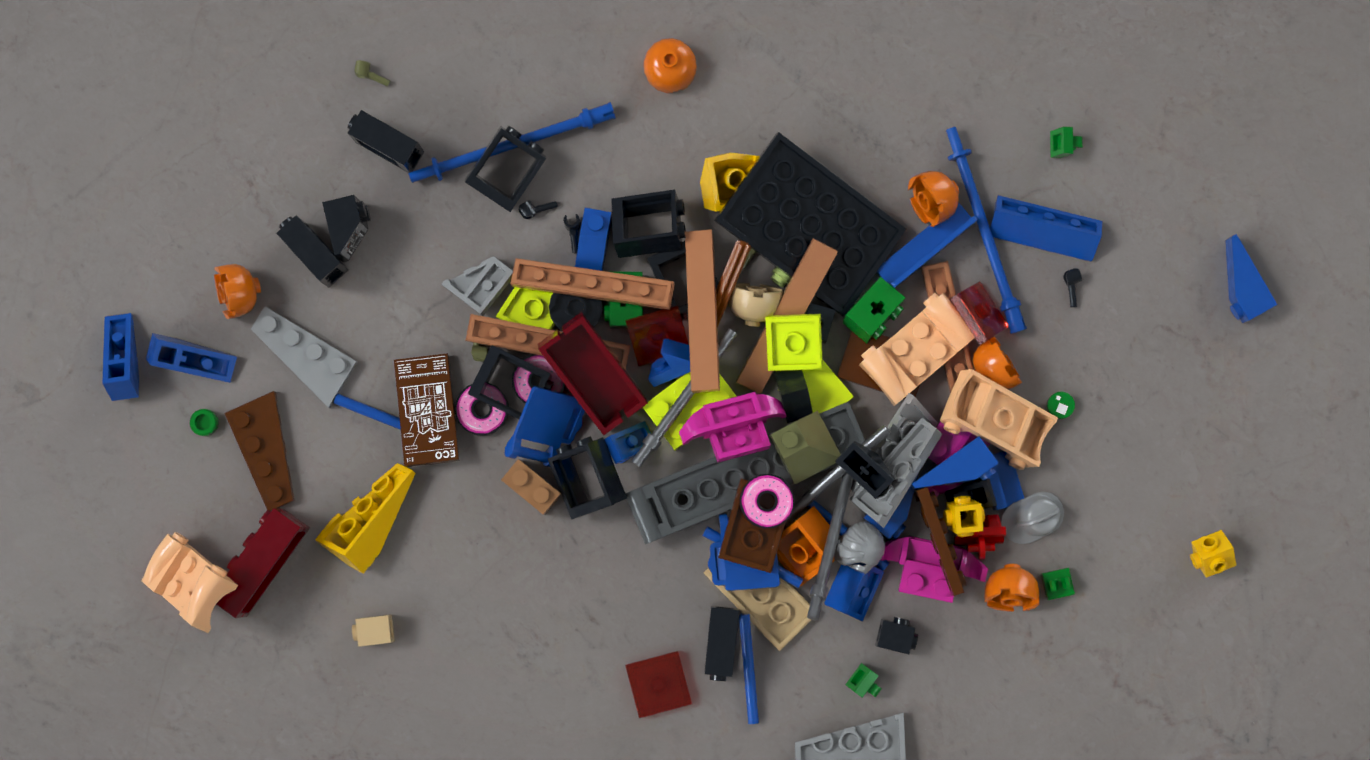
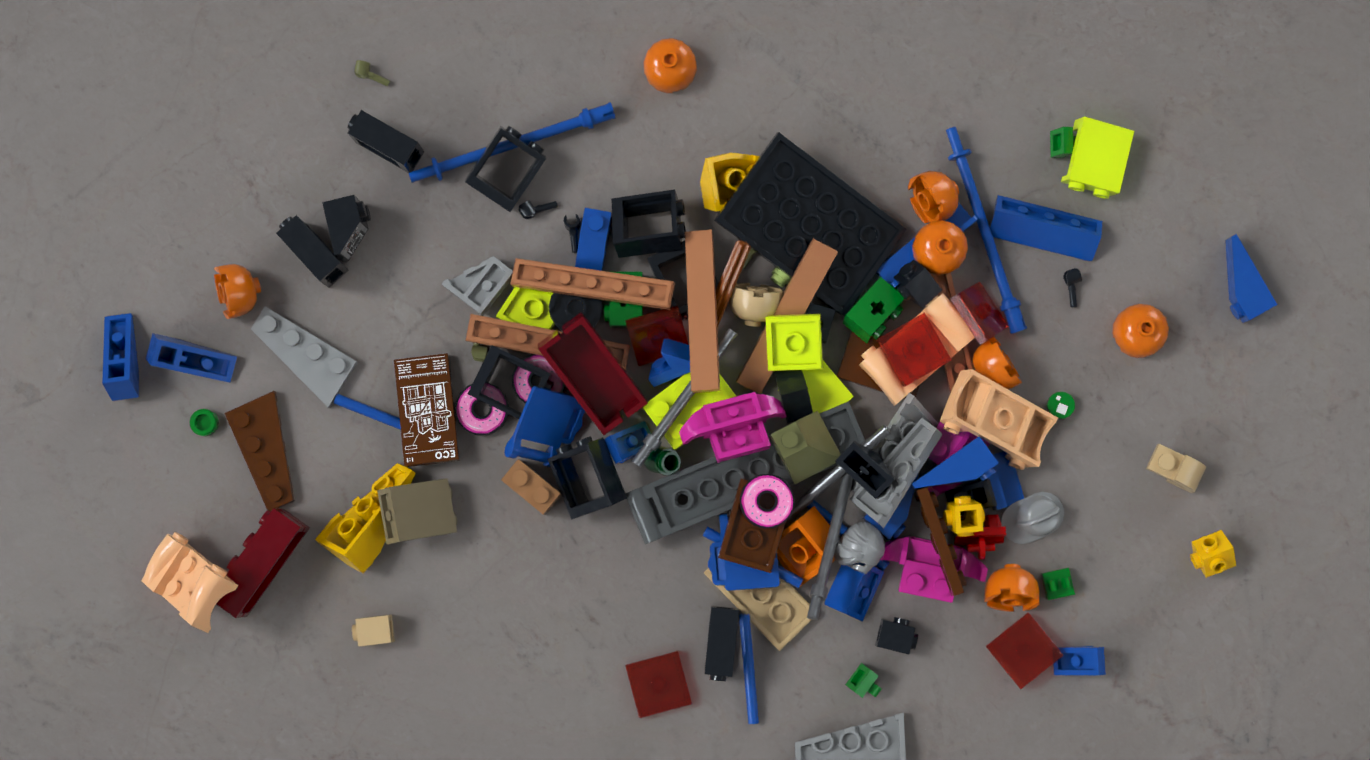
(417, 511): none -> dark tan panel
(663, 461): none -> dark green brick
(914, 349): none -> clear red plate
(917, 284): none -> black brick
(940, 247): none -> orange cylinder
(1024, 651): none -> clear red plate
(1081, 661): none -> blue slope
(1098, 157): none -> neon yellow panel
(1140, 330): none -> orange cylinder
(1176, 468): none -> tan brick

